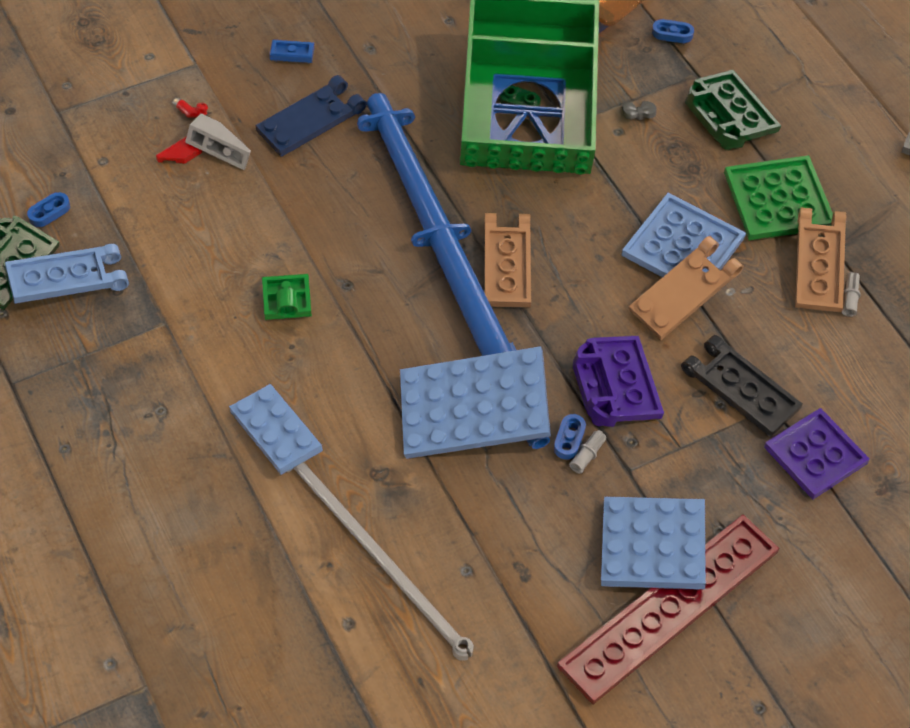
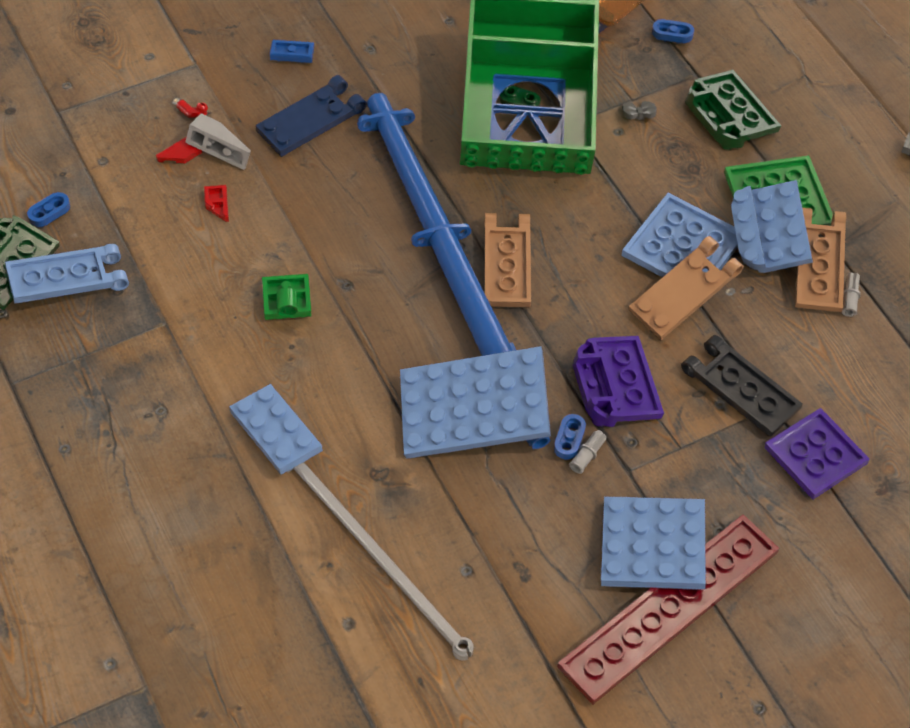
(217, 201): none -> red tile
(771, 227): none -> medium blue plate

